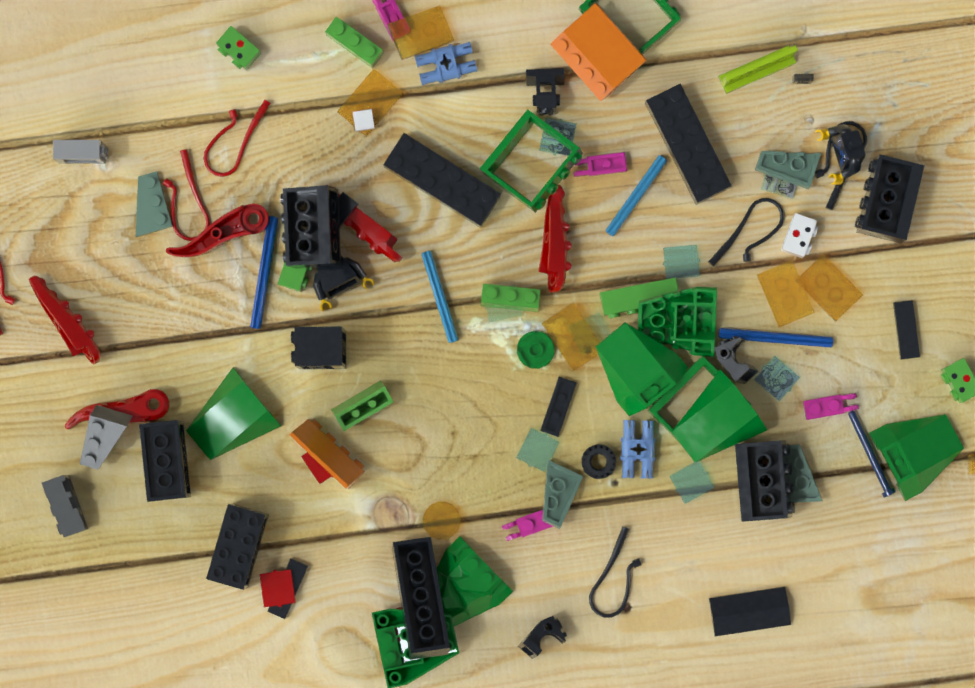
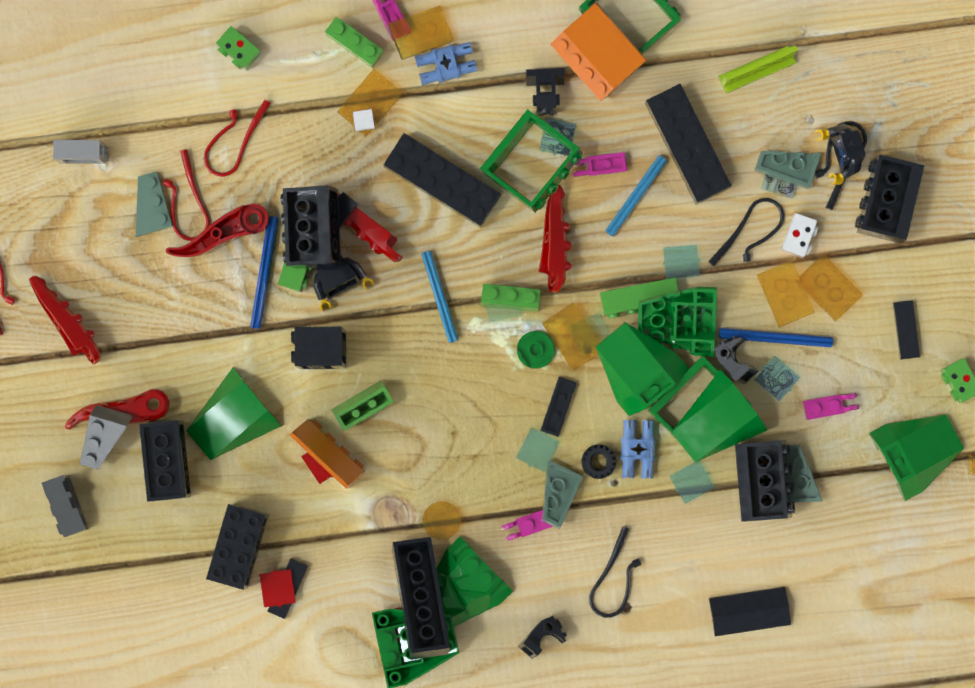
(802, 78): clear smoke tile -> none
(871, 455): dark blue bar -> none

